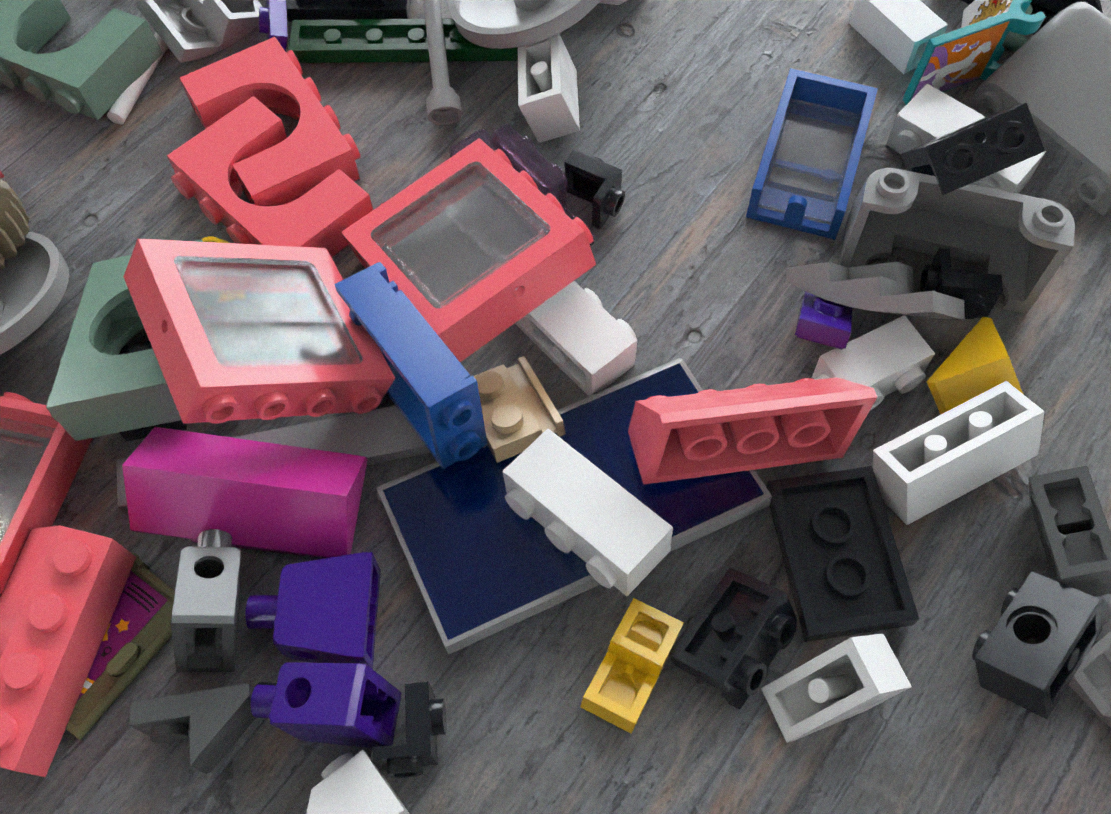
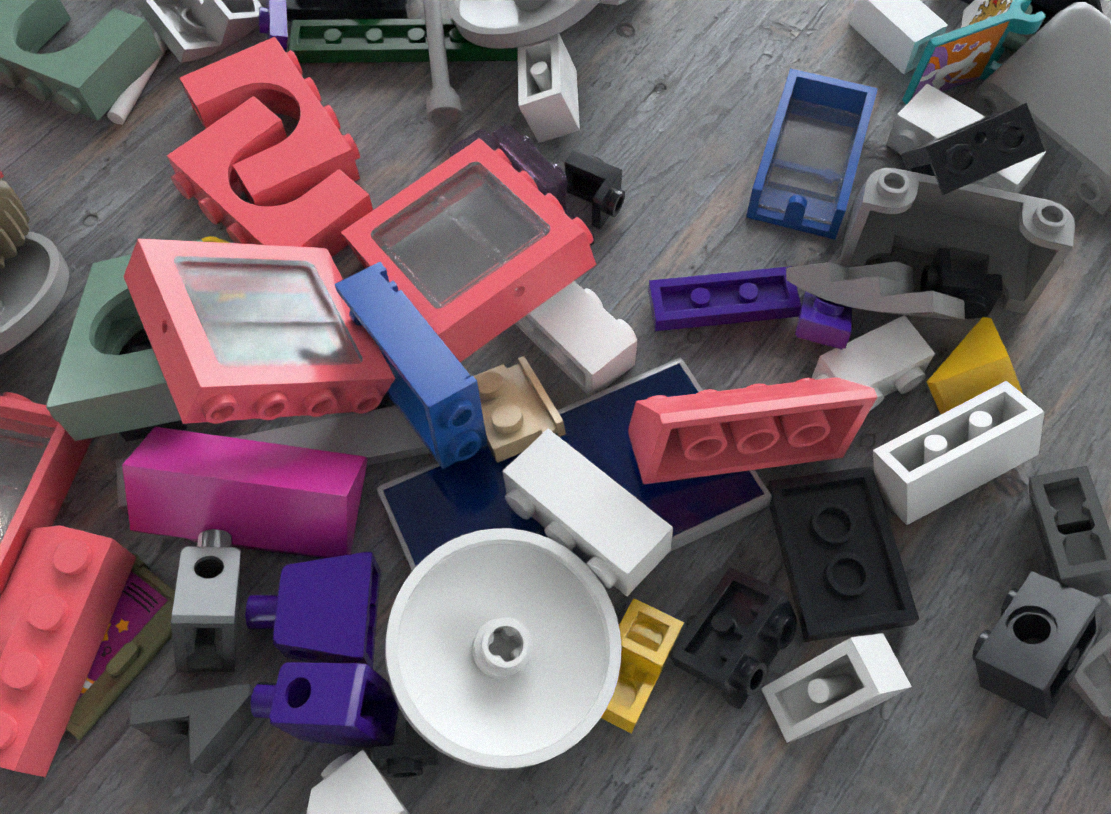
(502, 649): none -> white dish
(722, 299): none -> dark purple plate

